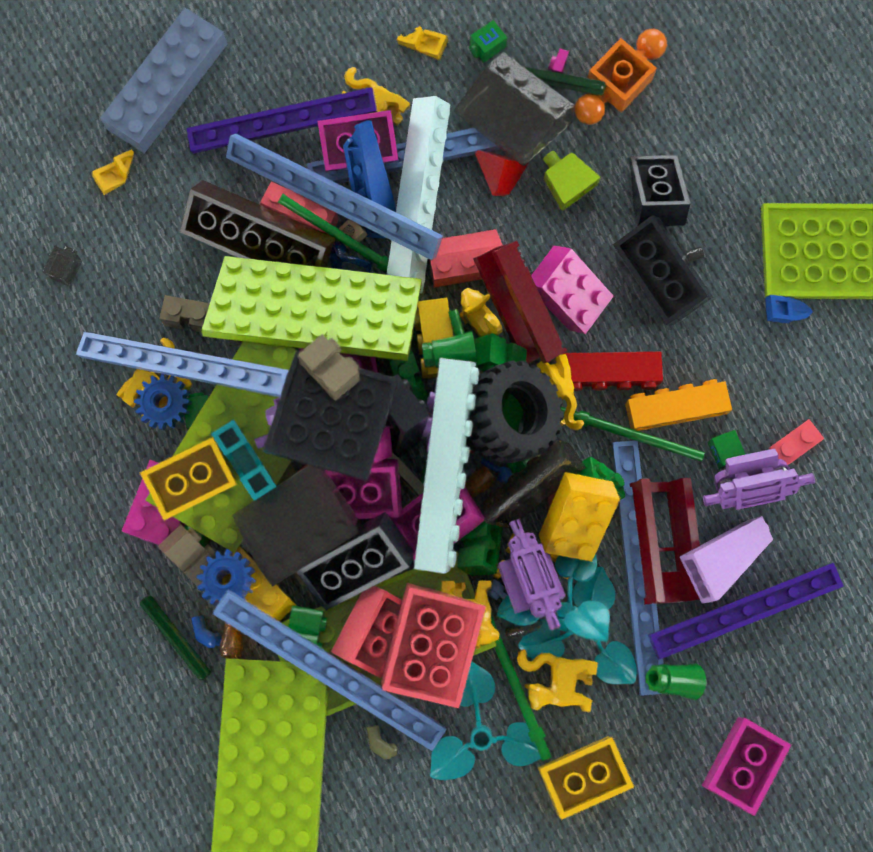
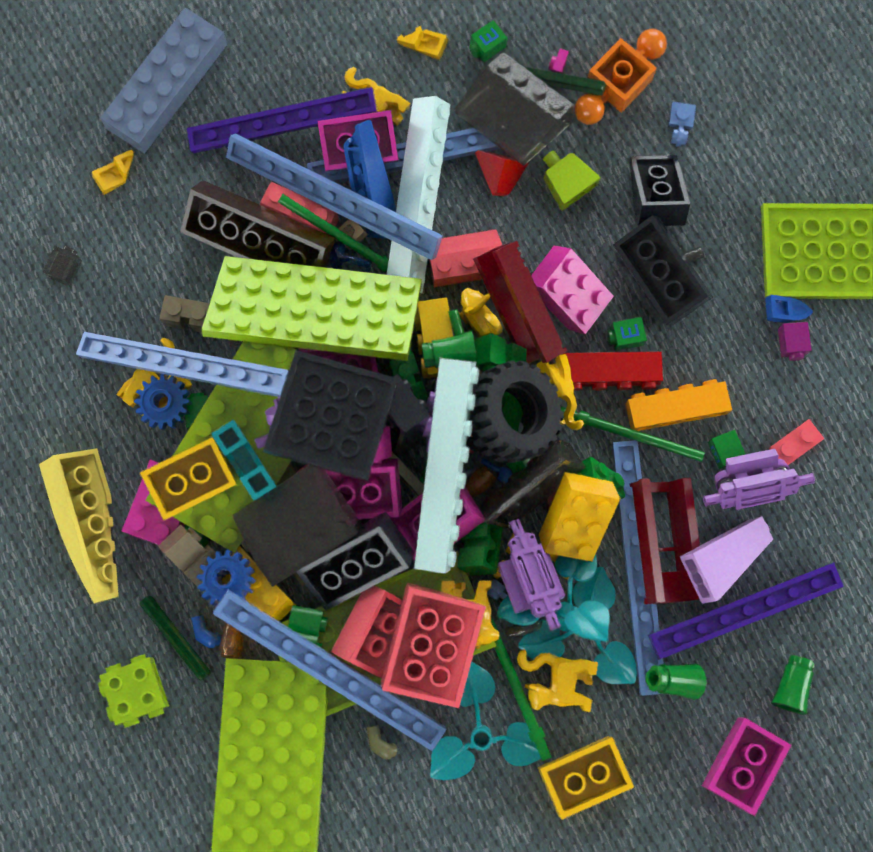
(79, 504): none -> light yellow wedge
(133, 691): none -> lime brick
(328, 367): dark tan brick -> none
(627, 334): none -> green brick
(682, 118): none -> medium blue plate
(794, 340): none -> magenta brick
(795, 685): none -> green plant

